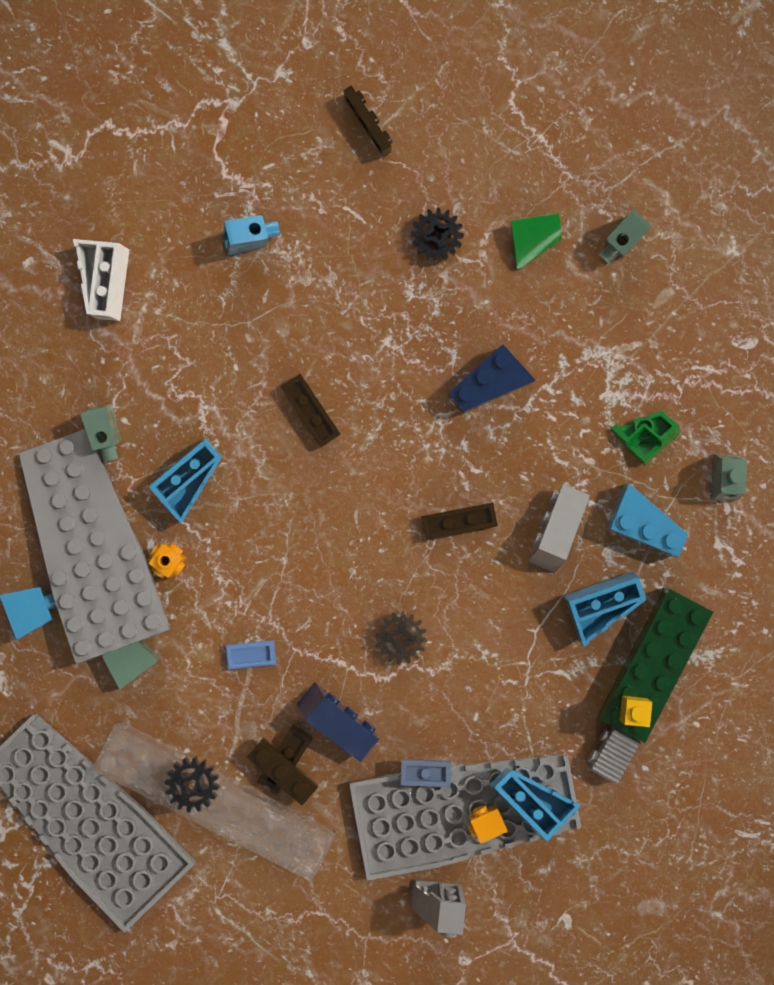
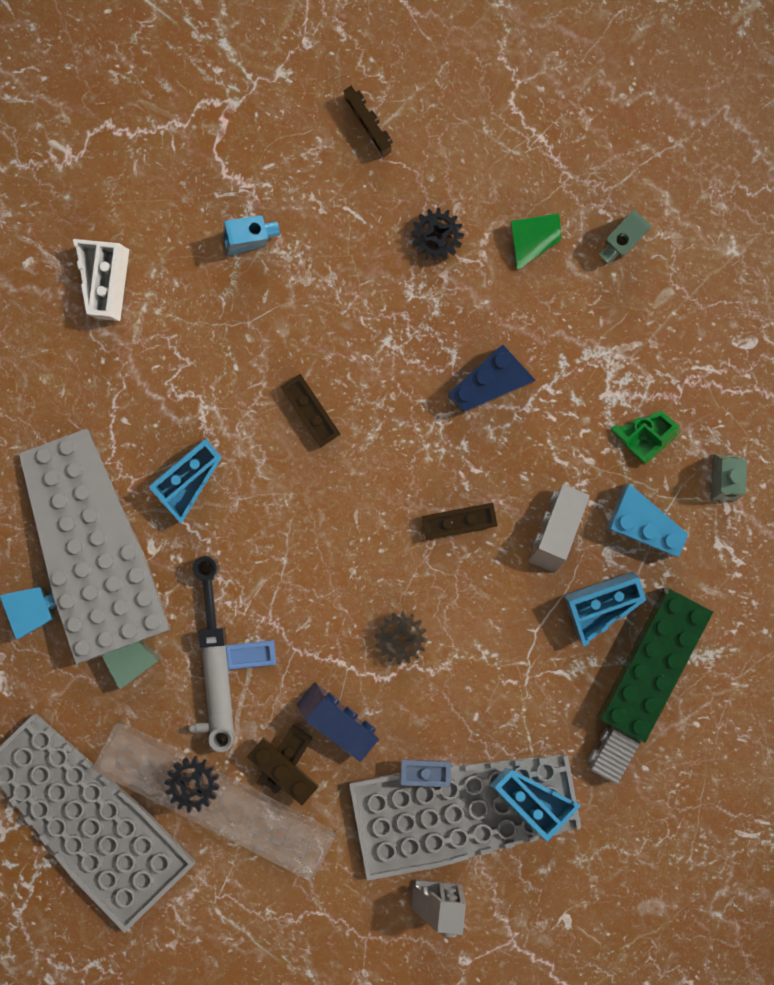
(102, 420): sand green torso -> none
(175, 556): light orange brick -> none
(215, 665): none -> light grey piece
(486, 823): light orange brick -> none
(635, 711): yellow brick -> none

